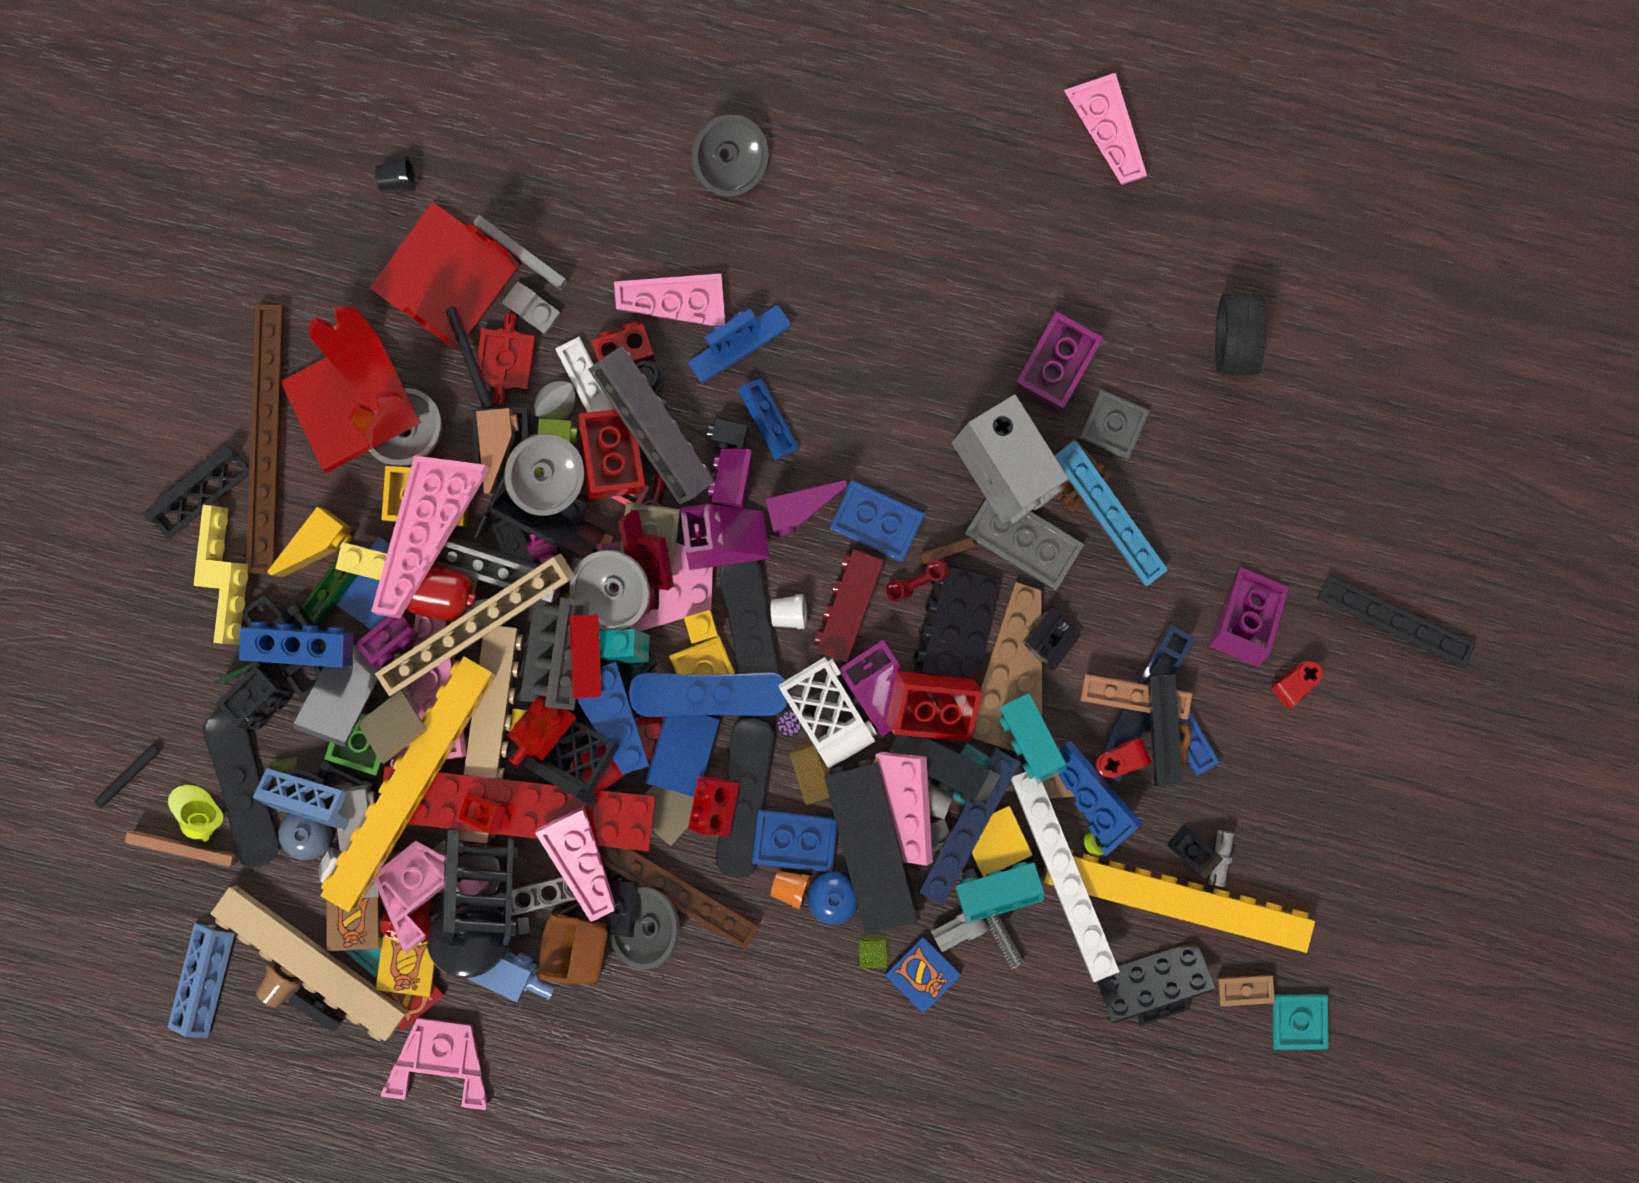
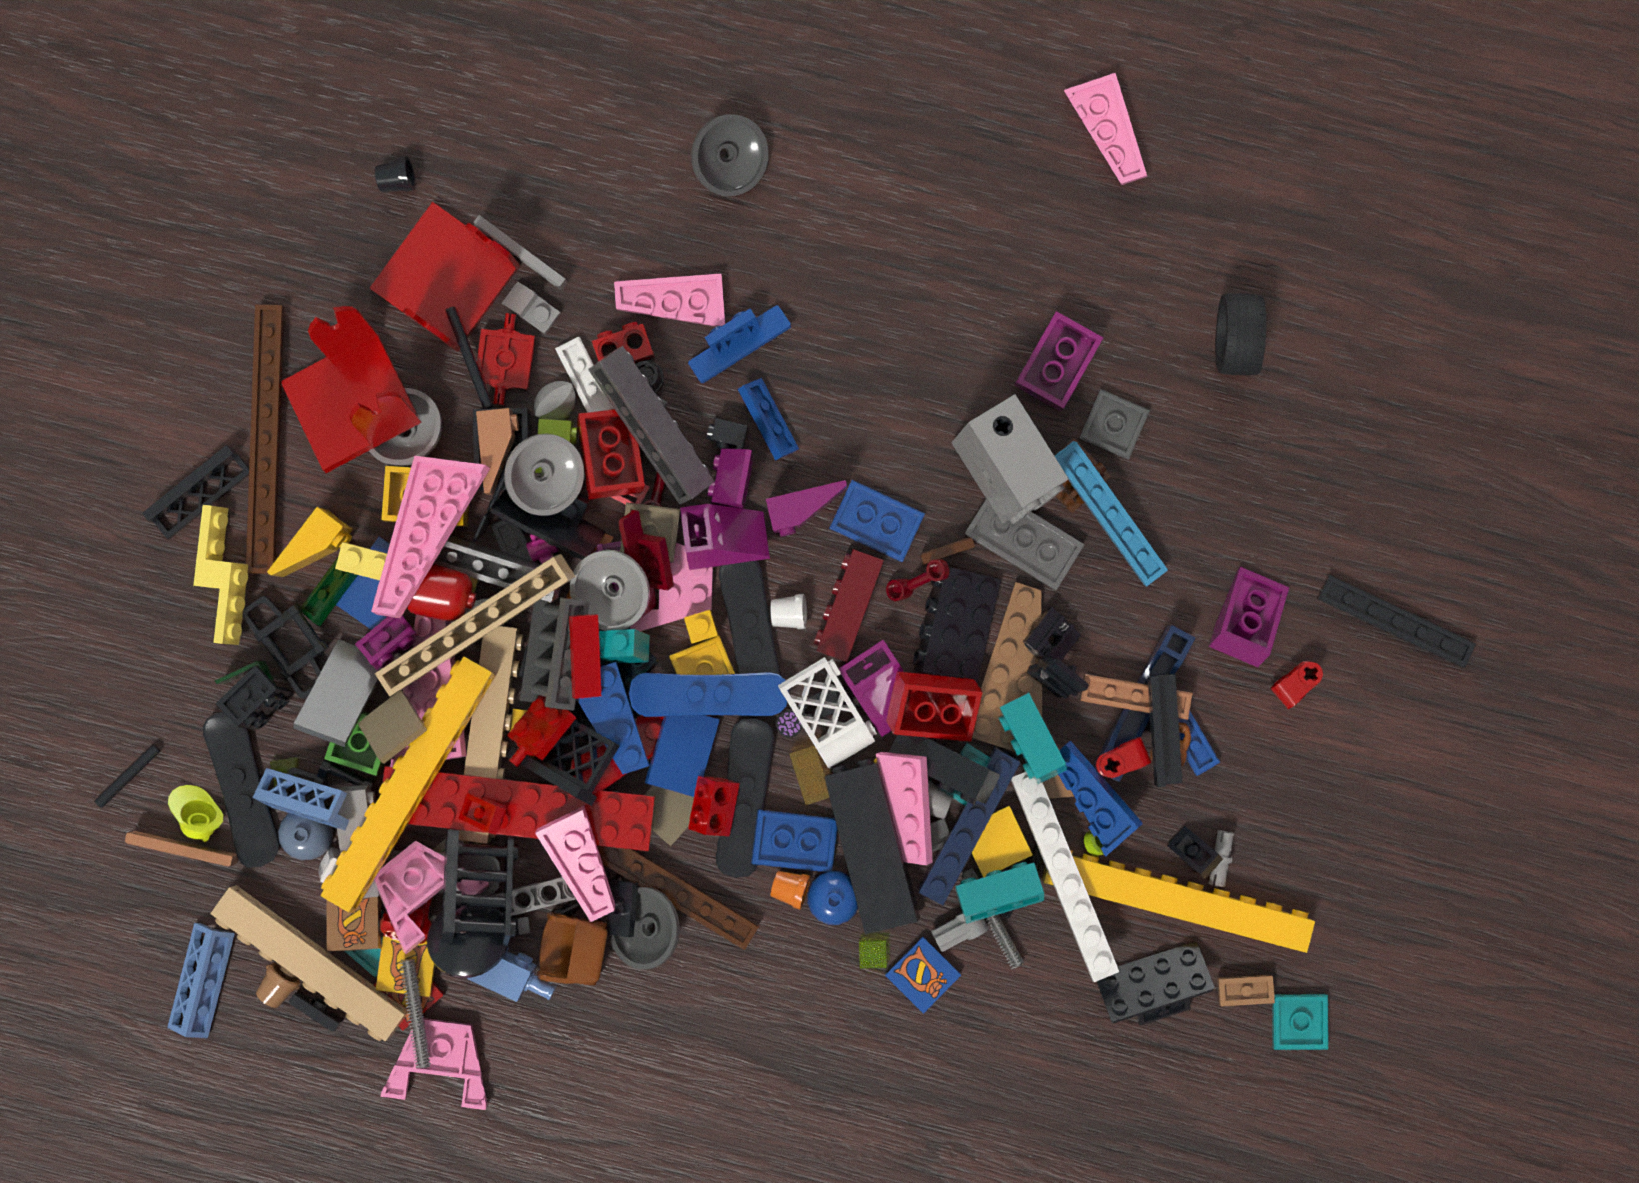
(255, 645): blue brick -> none
(415, 1013): none -> light grey axle
(1057, 677): none -> black piece

